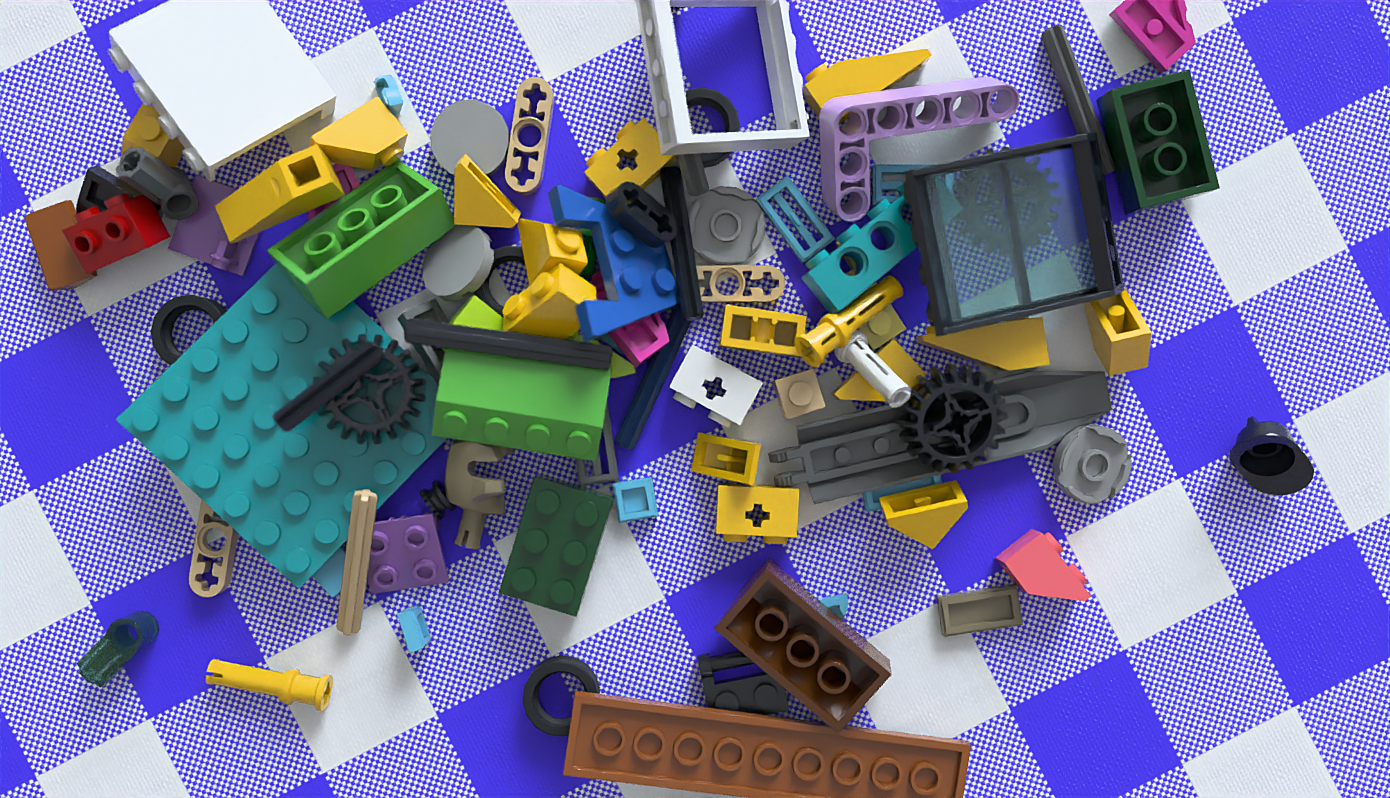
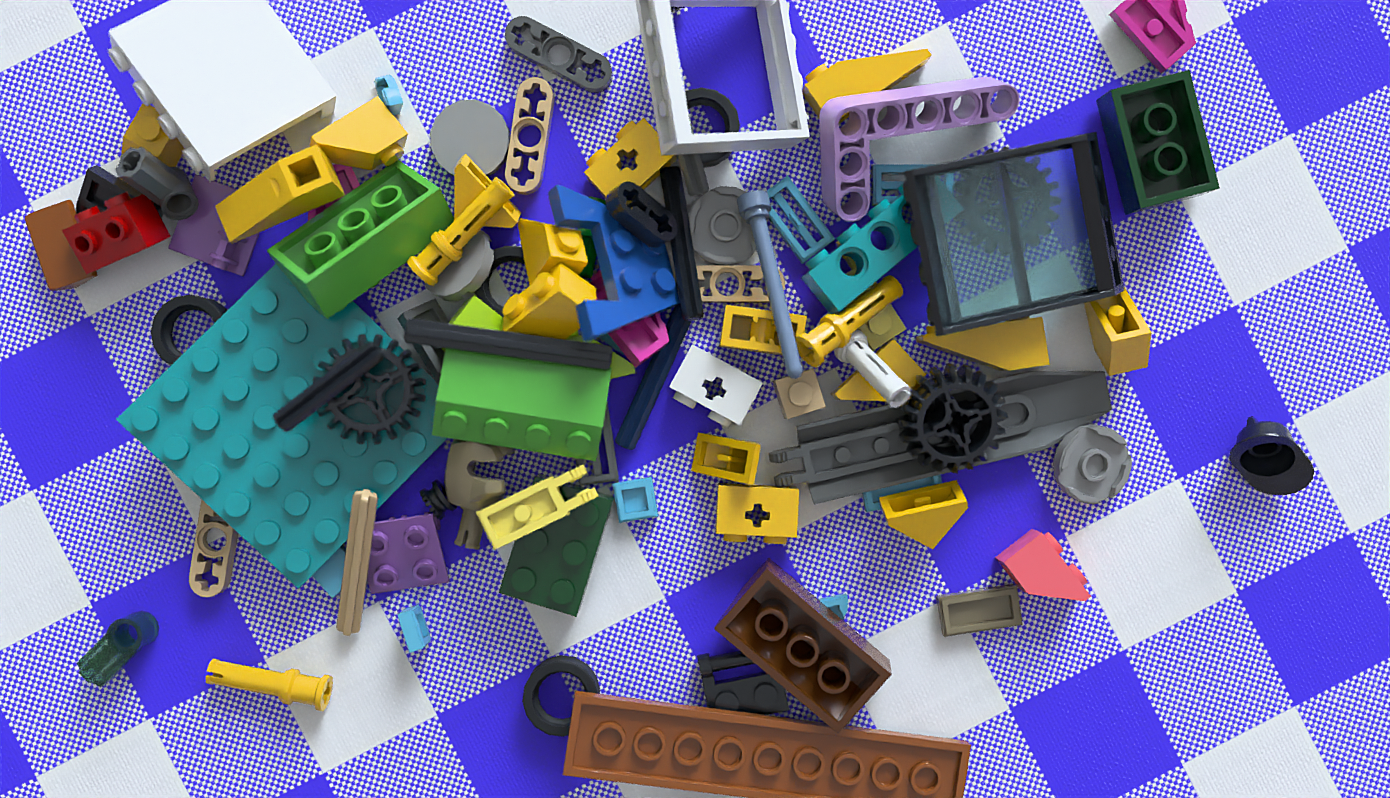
(448, 244): none -> yellow pin
(528, 51): none -> dark grey beam
(531, 508): none -> light yellow hinge
(755, 209): none -> sand blue piece
(1075, 90): dark grey axle -> none

